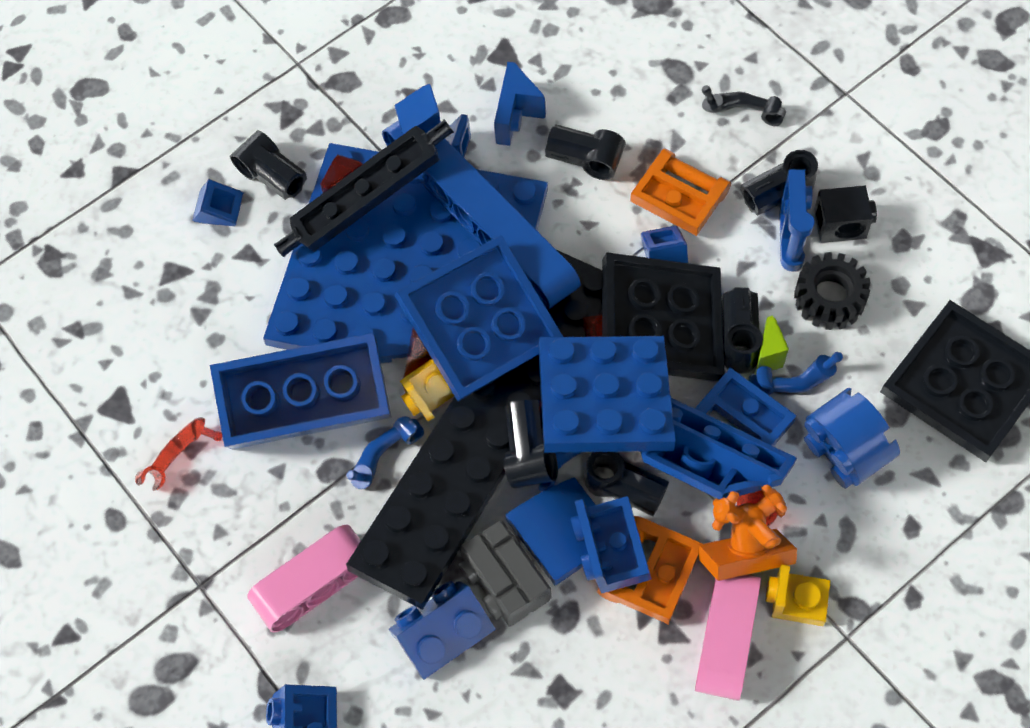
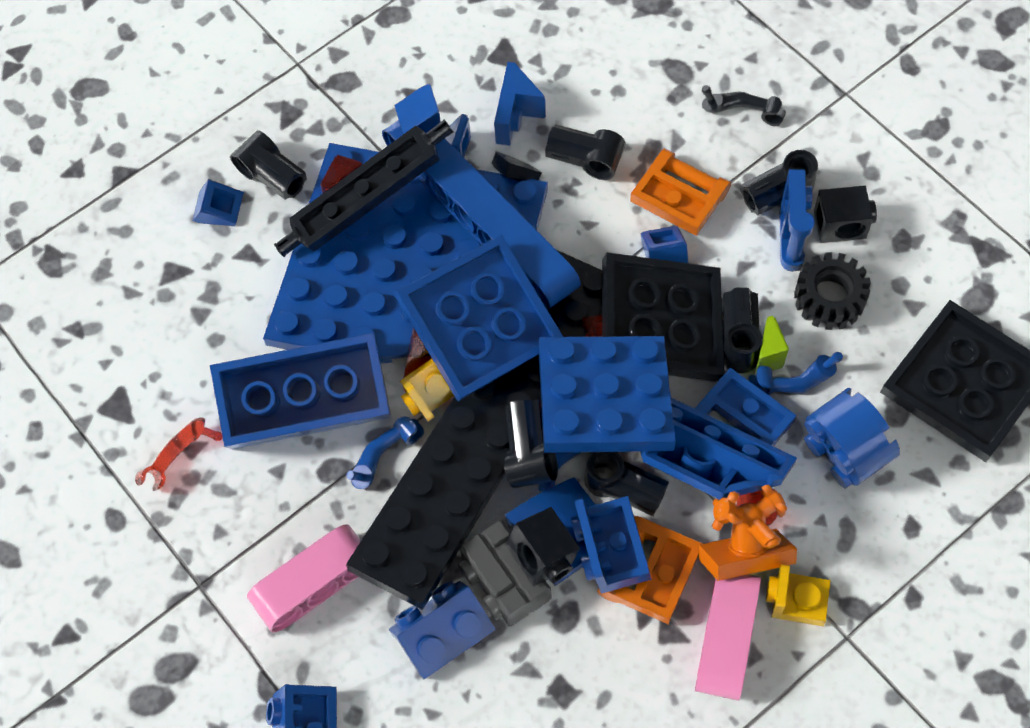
(514, 168): none -> black tile
(543, 547): none -> black brick

